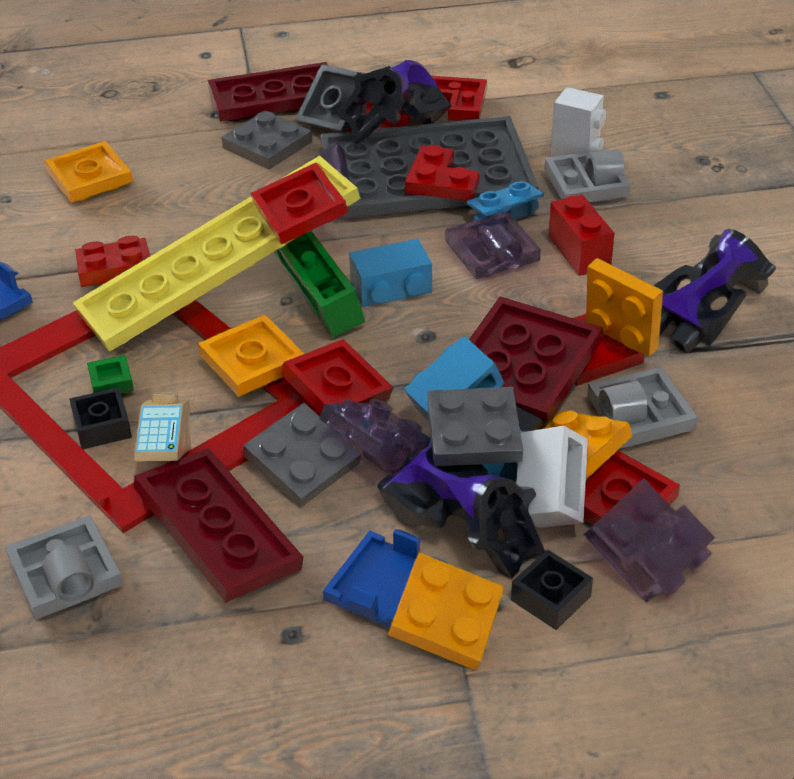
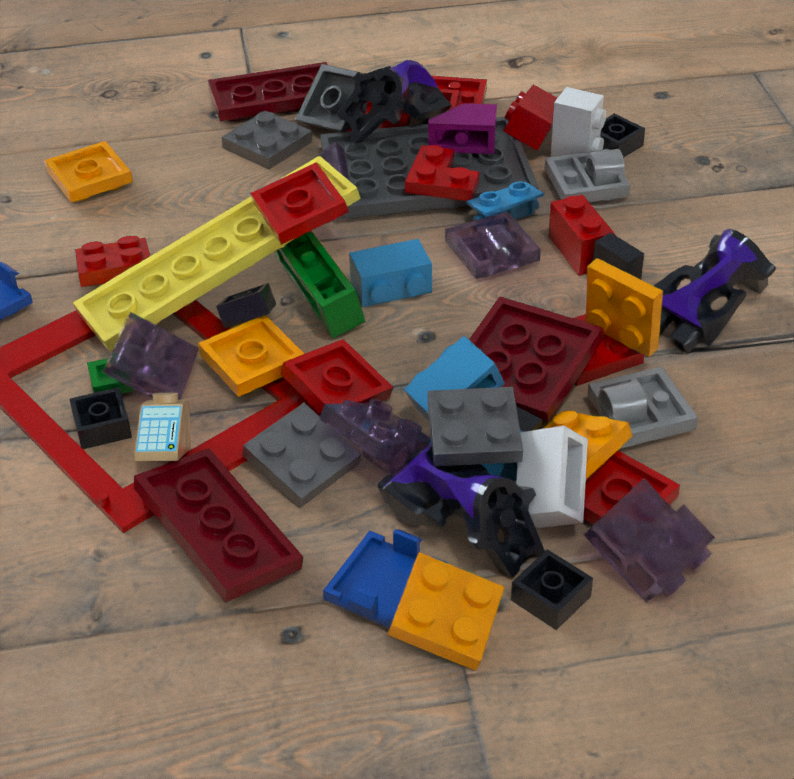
(63, 567): light grey plate -> none
(150, 358): none -> clear purple plate
(246, 305): none -> black piece
(465, 129): none -> magenta slope
(531, 117): none -> red brick
(619, 254): none -> black piece
(622, 134): none -> black piece

